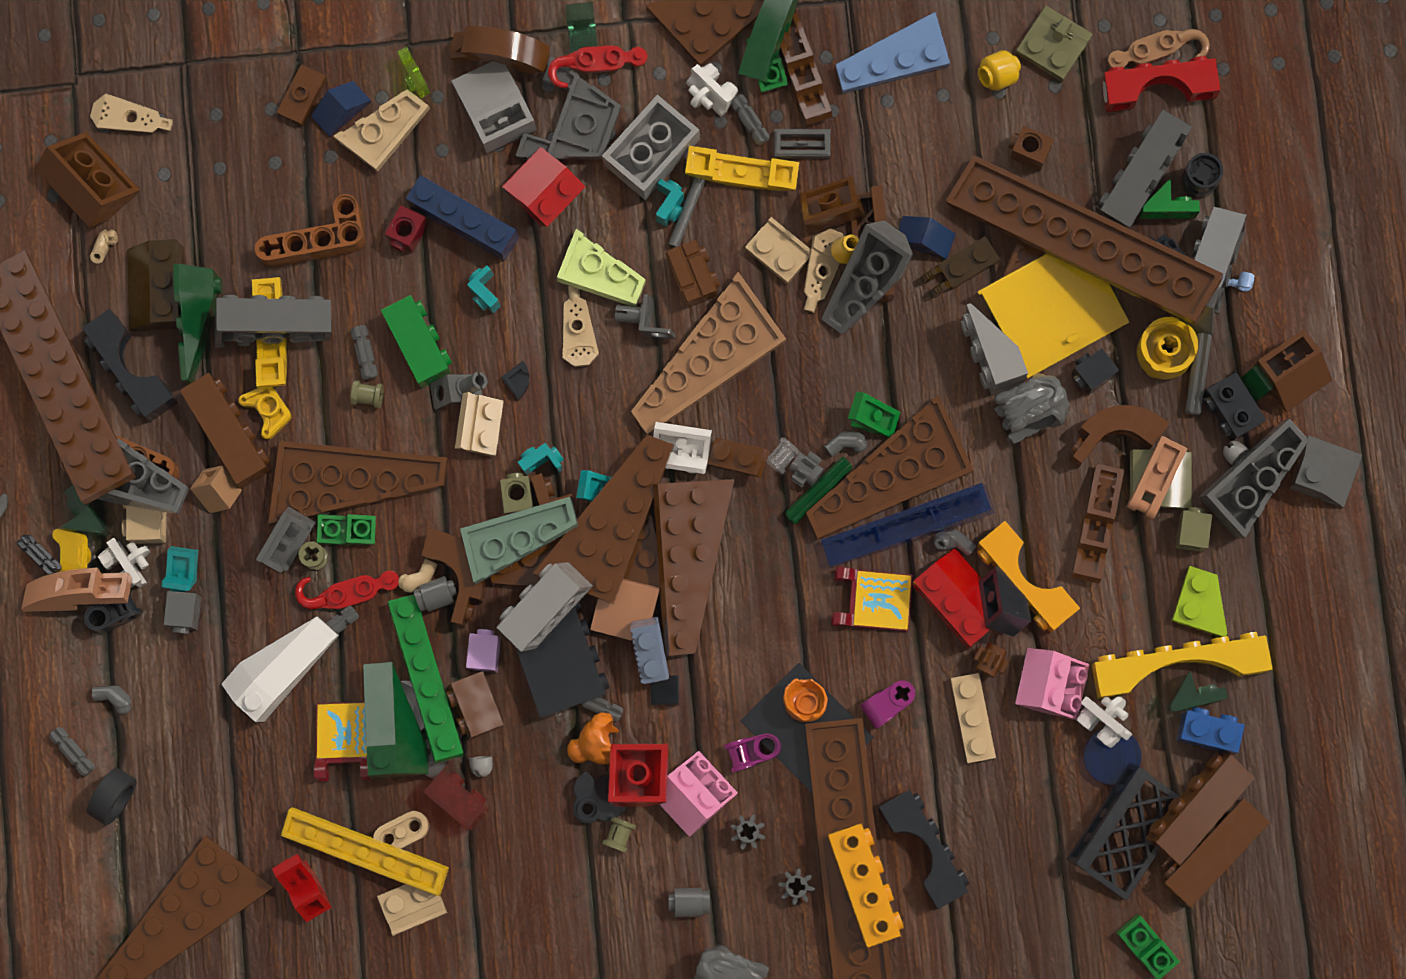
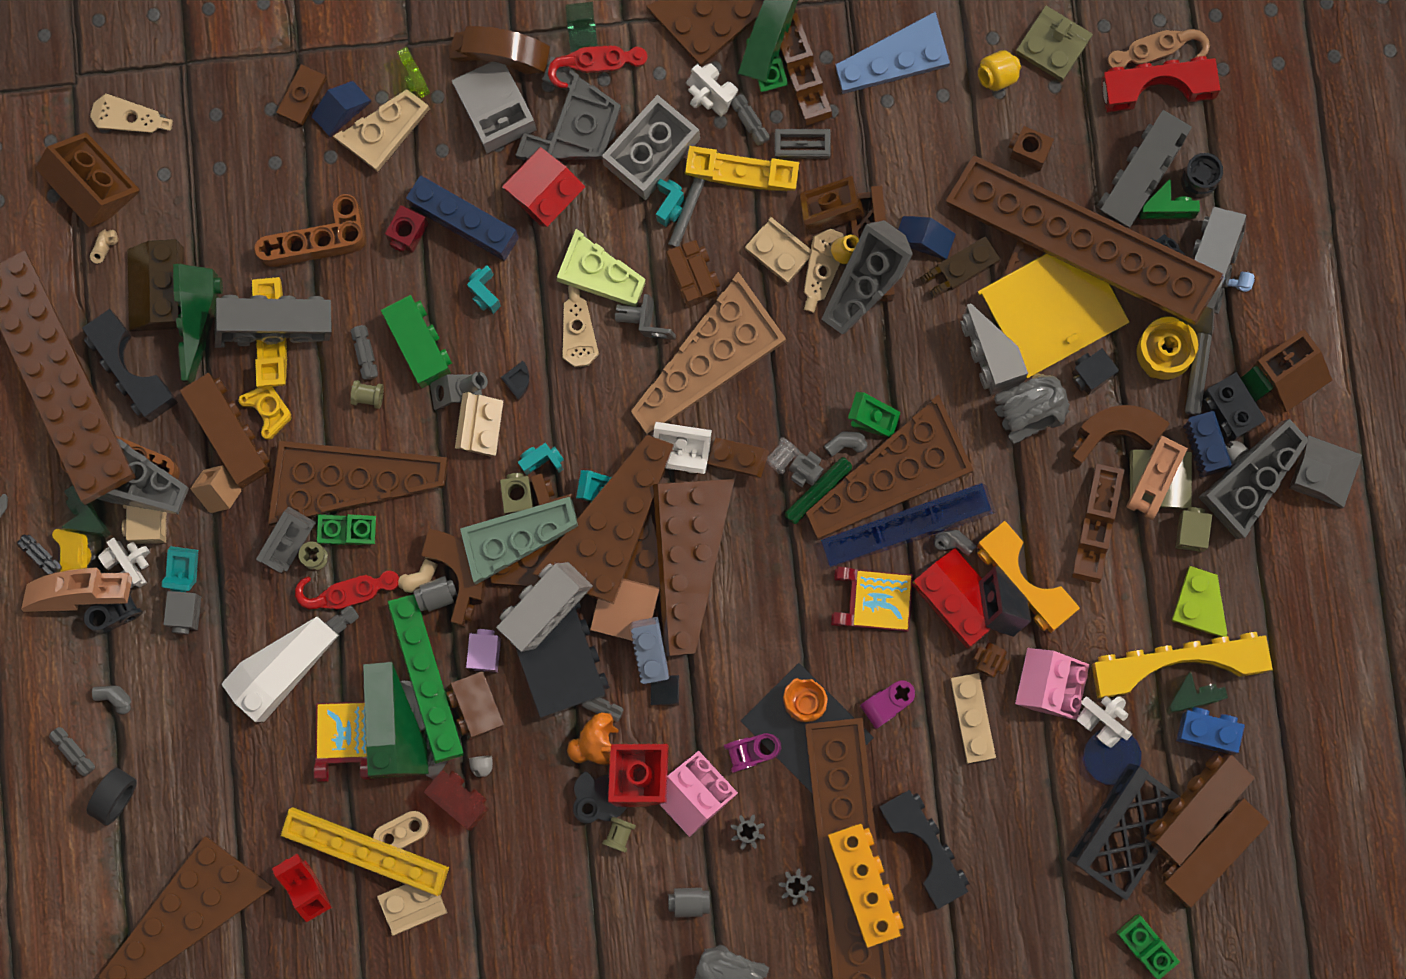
(1207, 444): none -> dark blue brick

